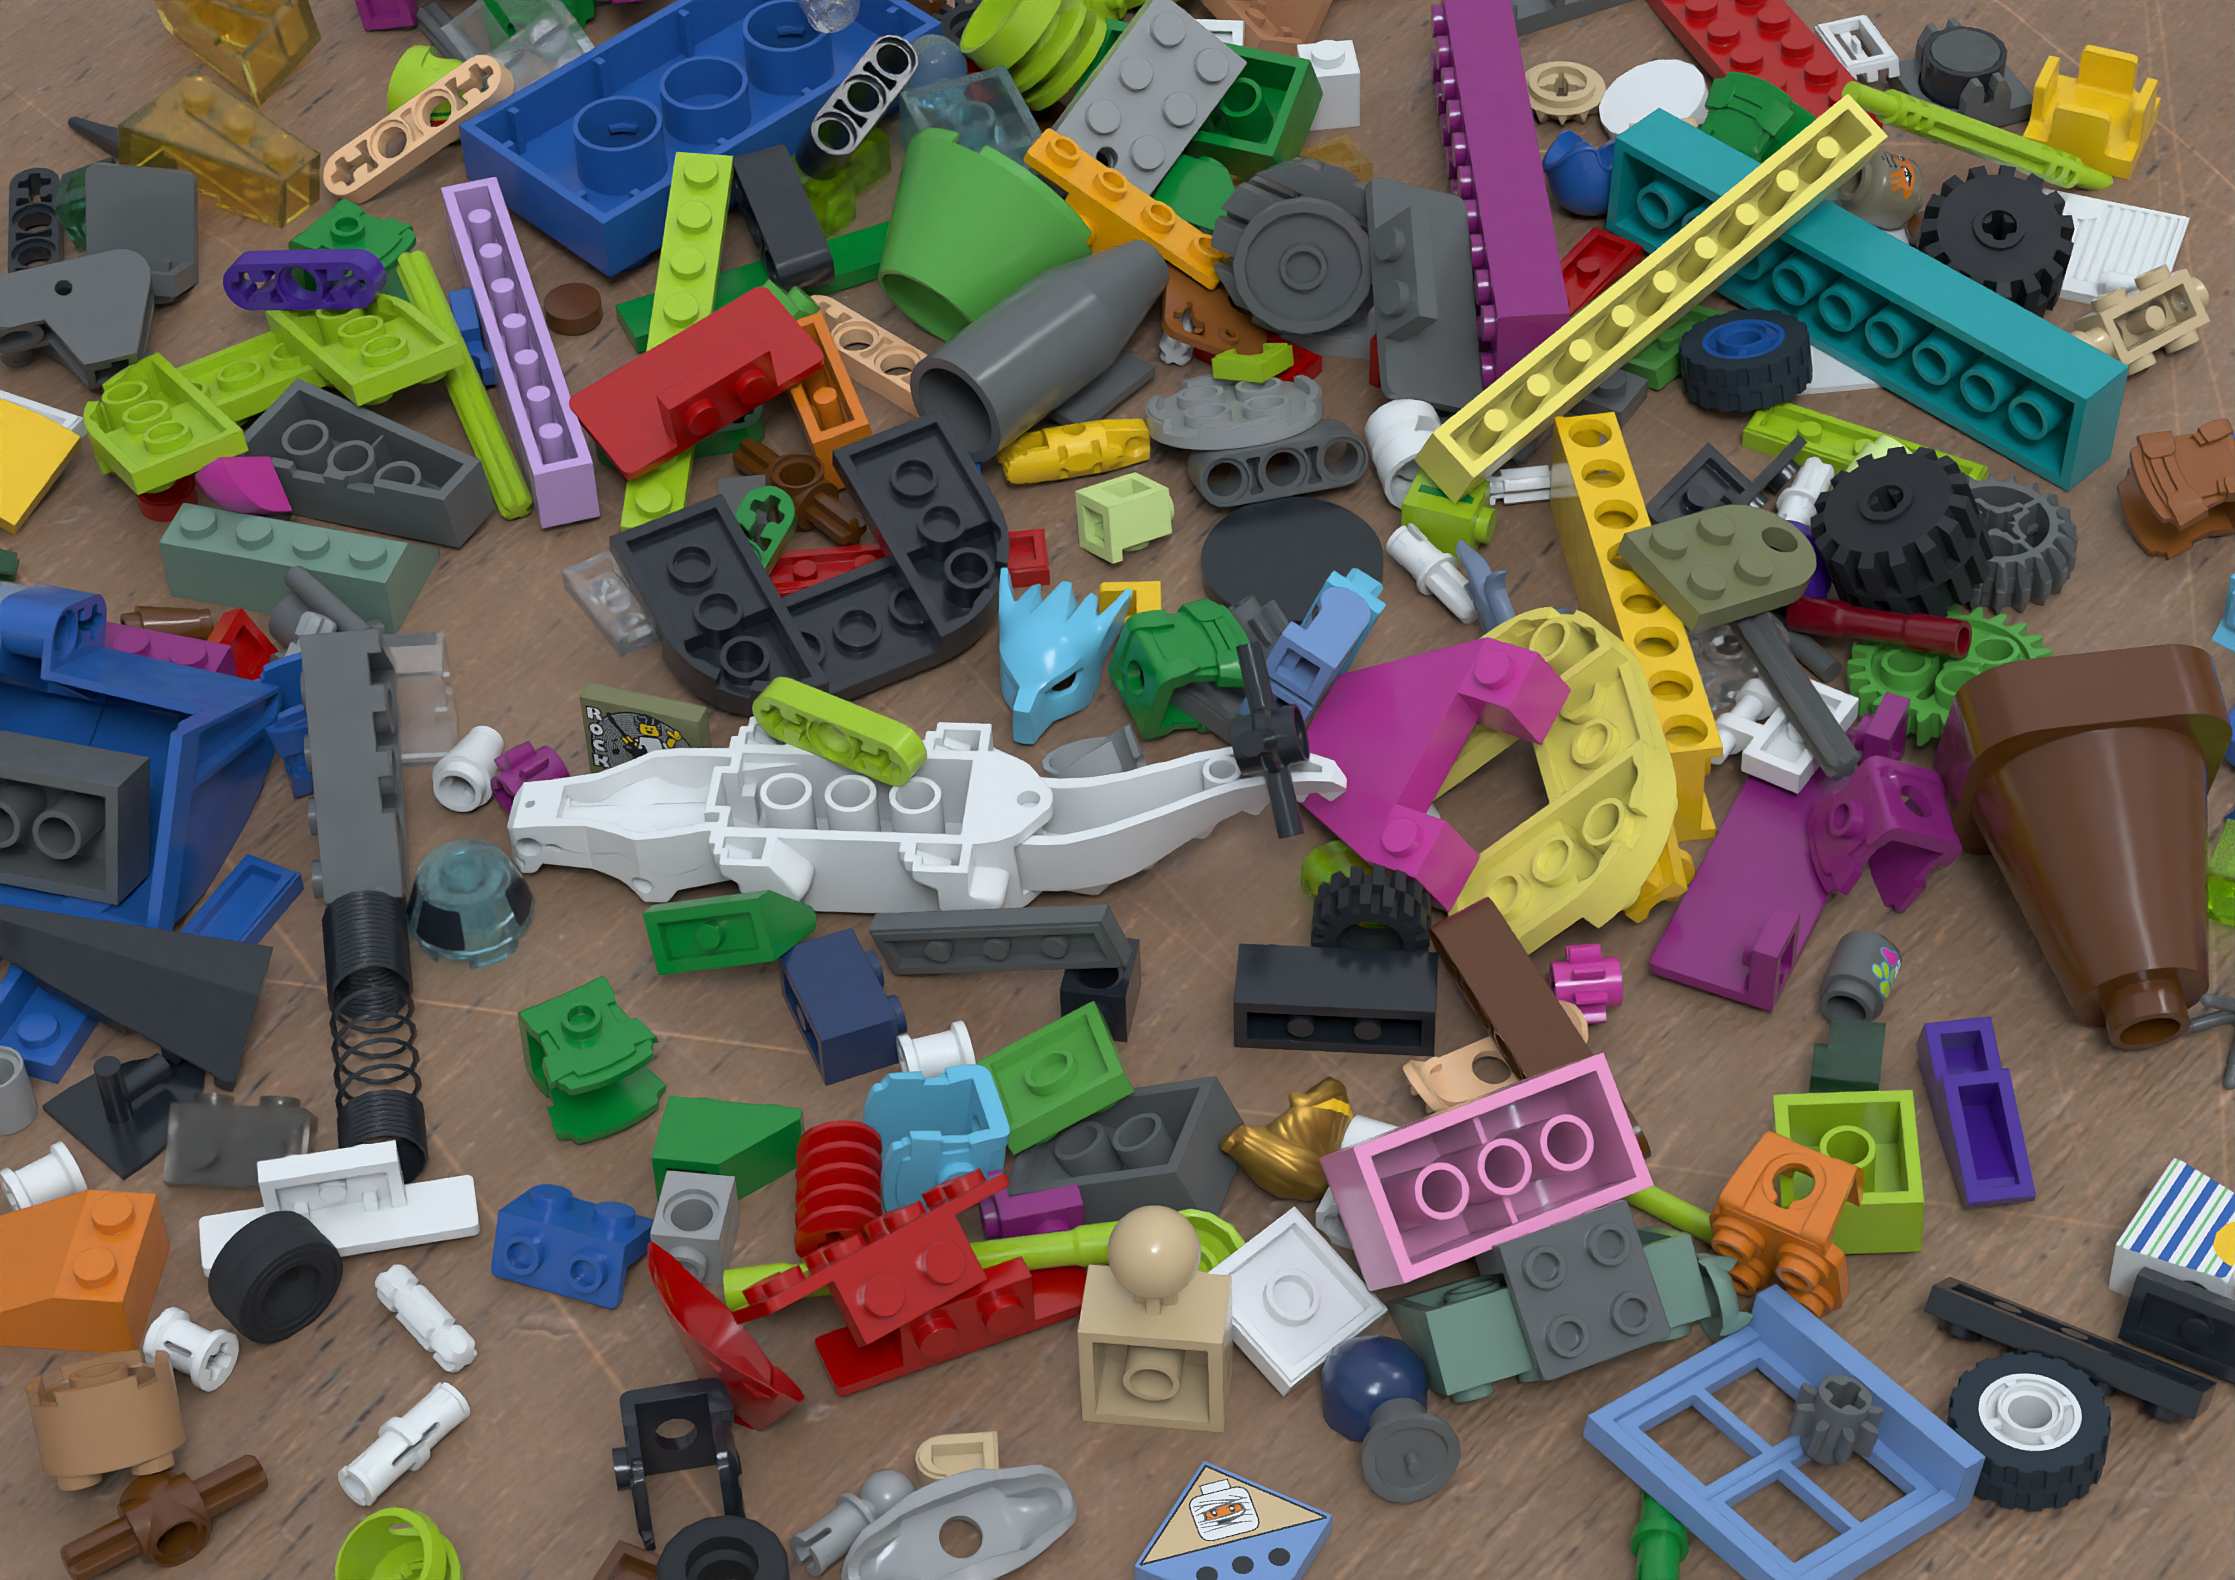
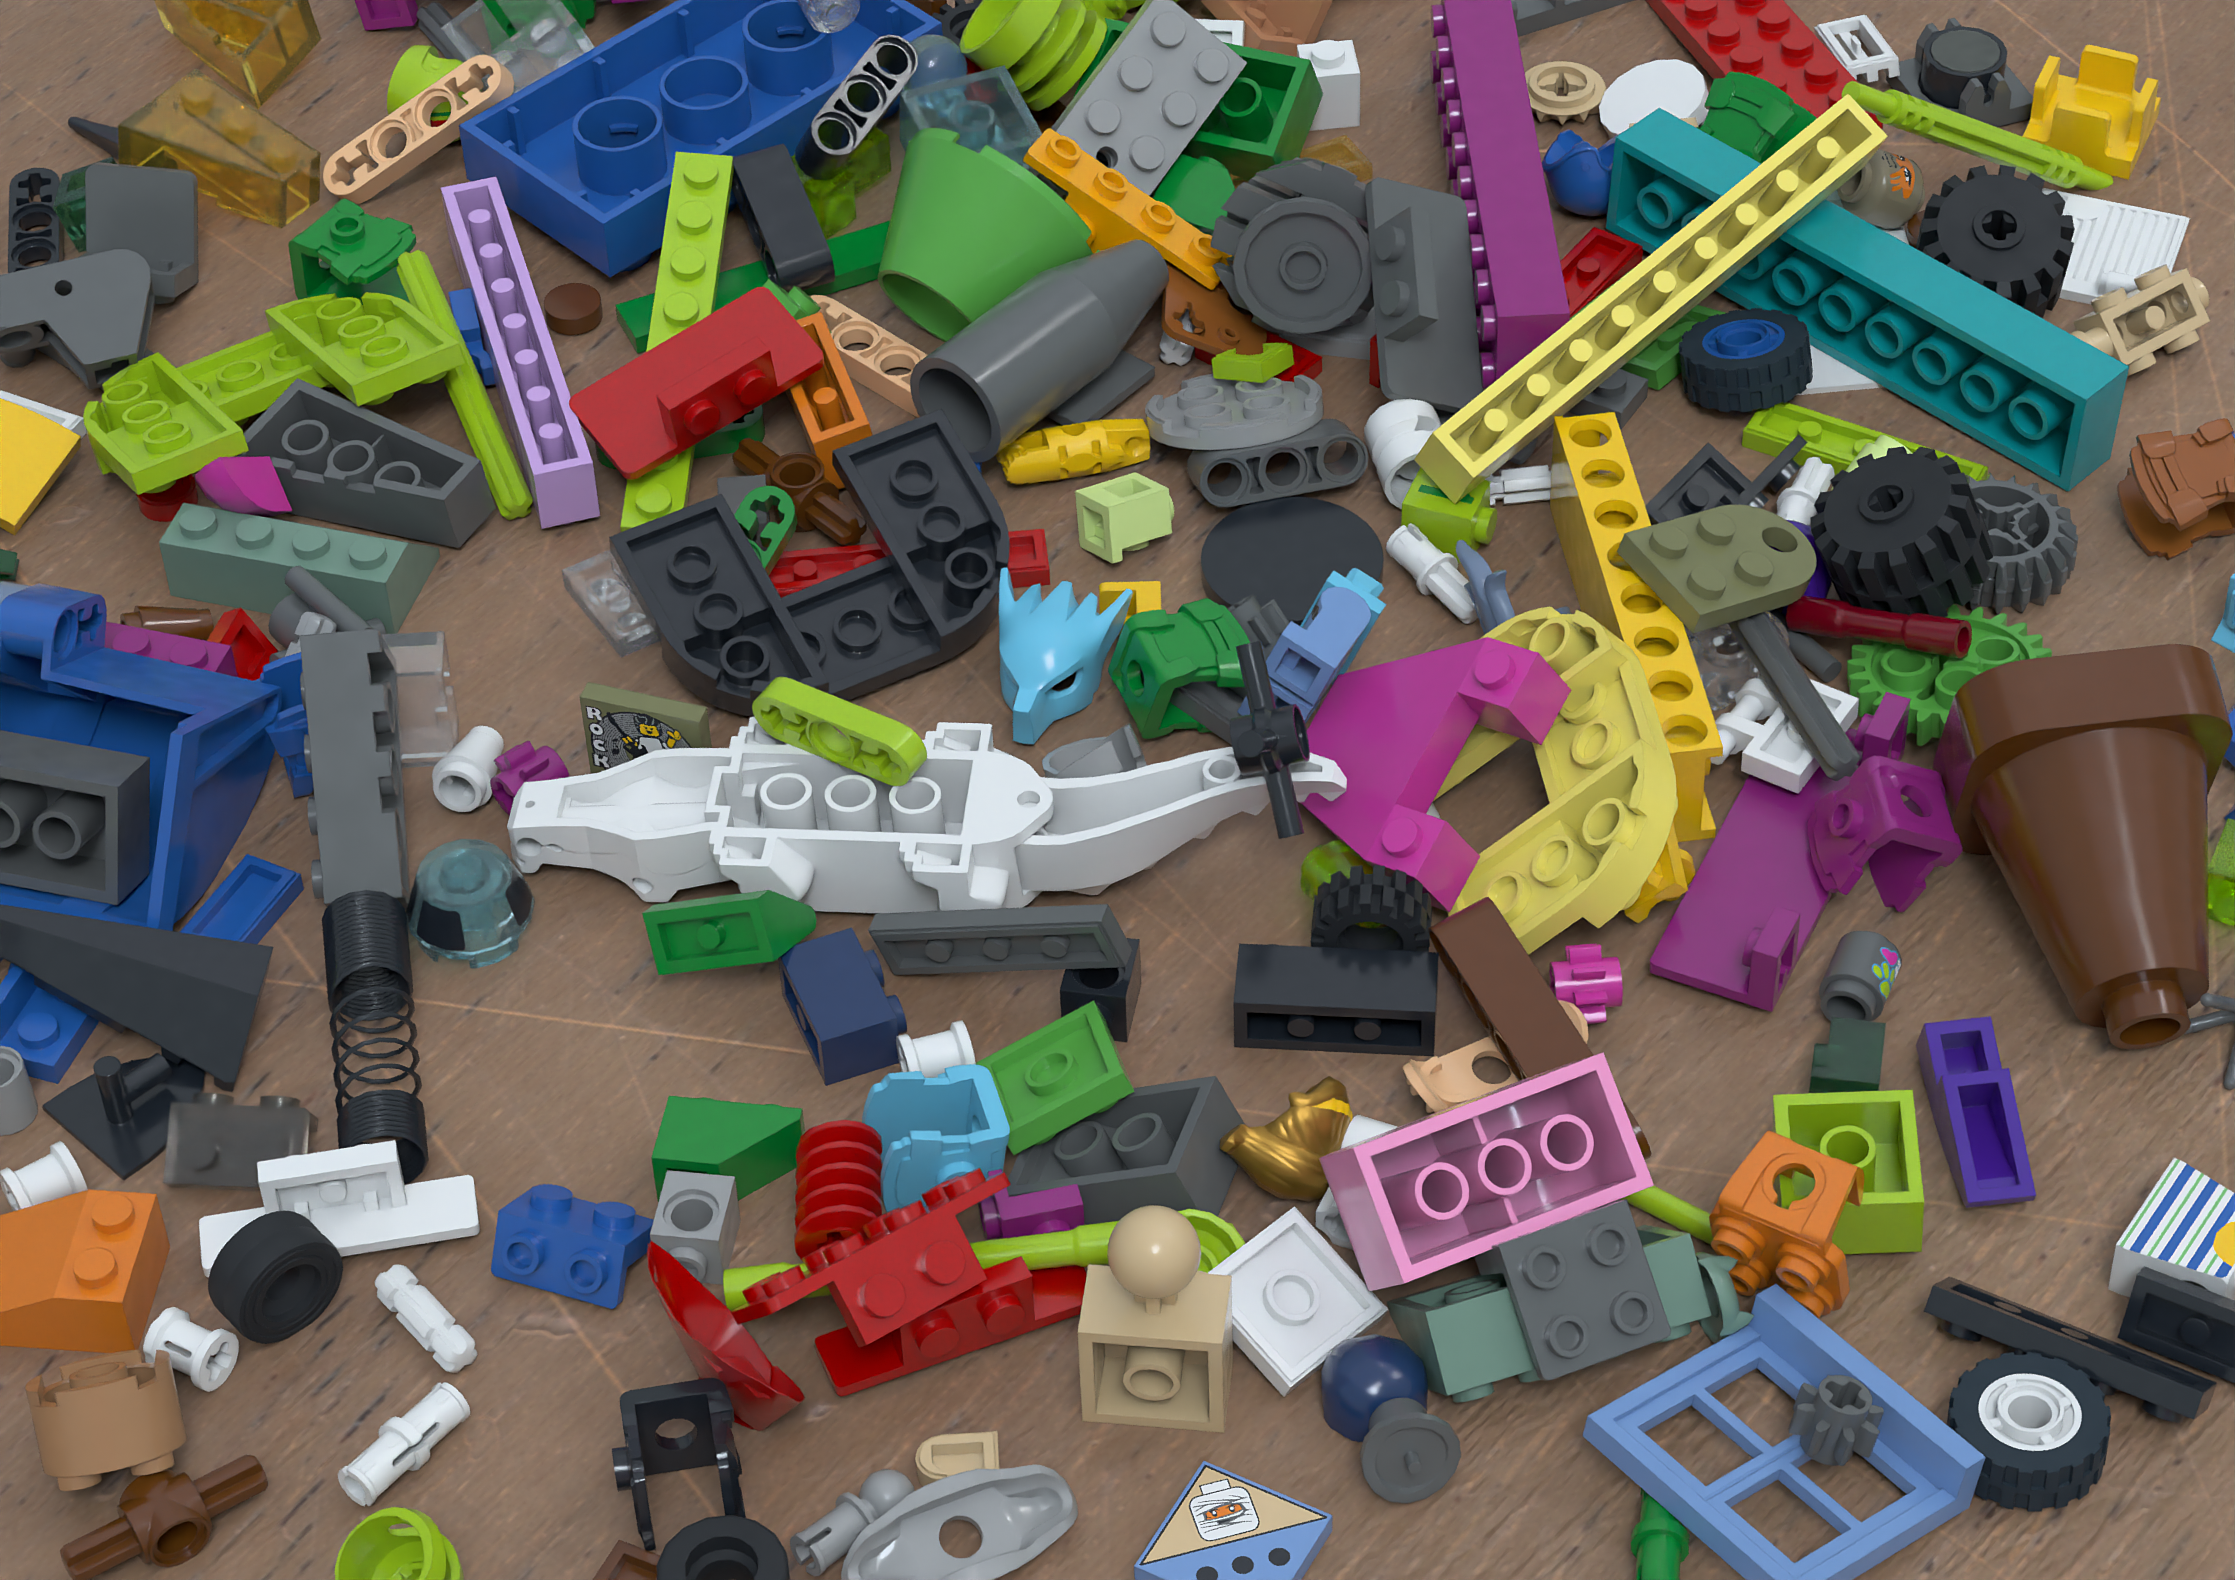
(322, 264): dark purple beam -> none
(590, 1062): green piece -> none

